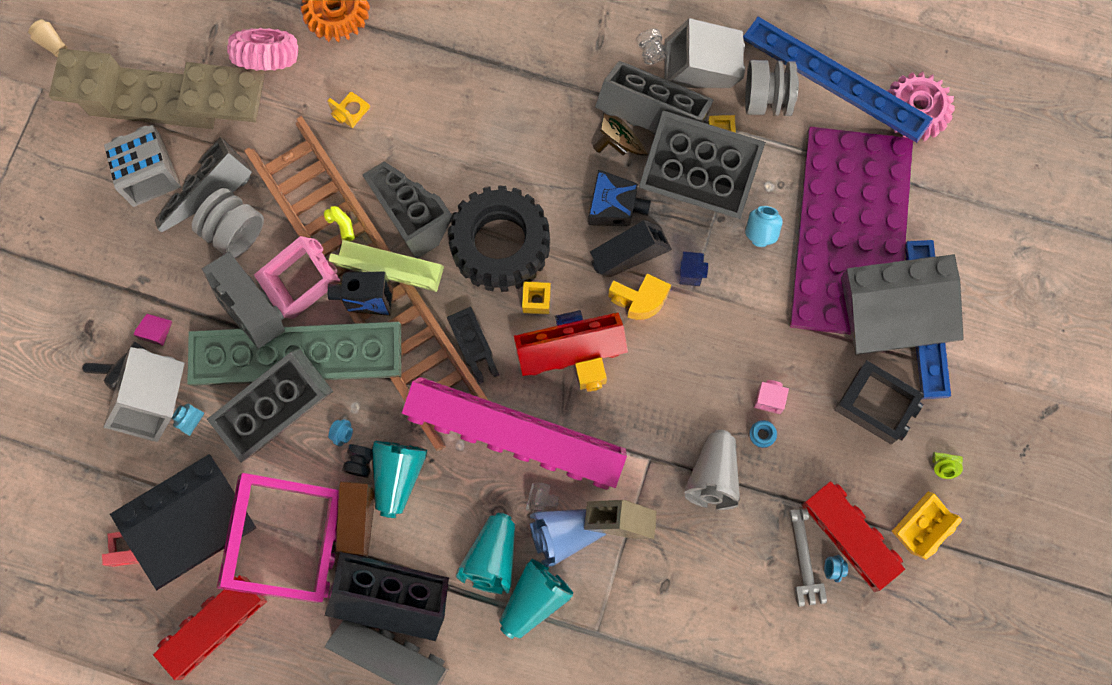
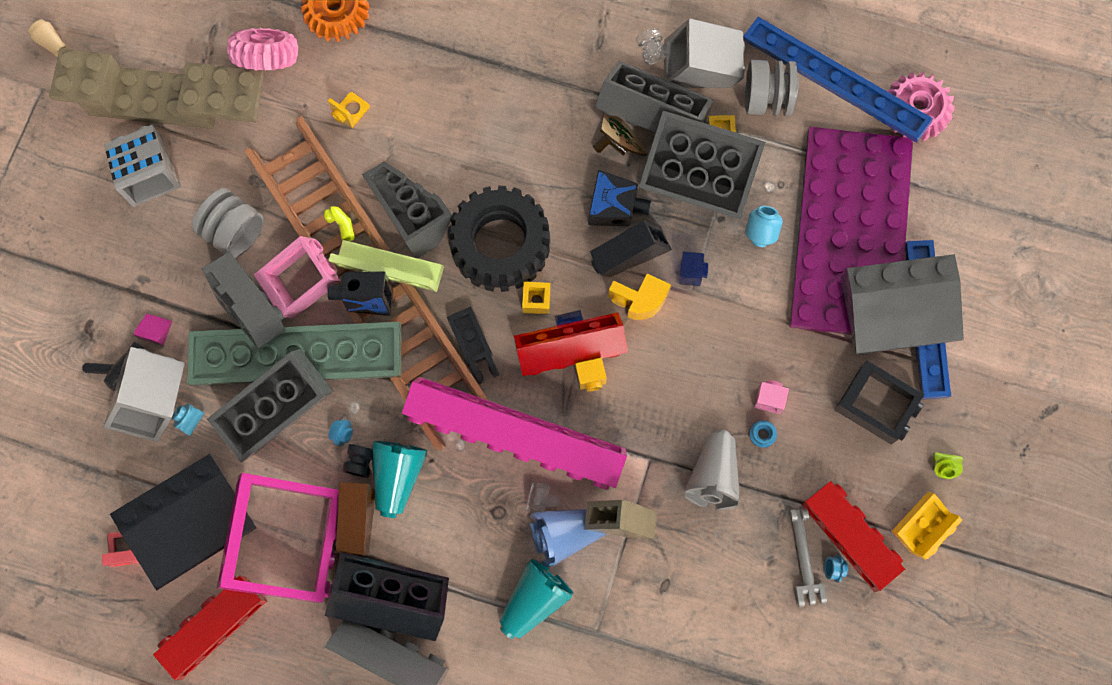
(219, 169): dark grey wedge -> none
(491, 556): teal cone -> none

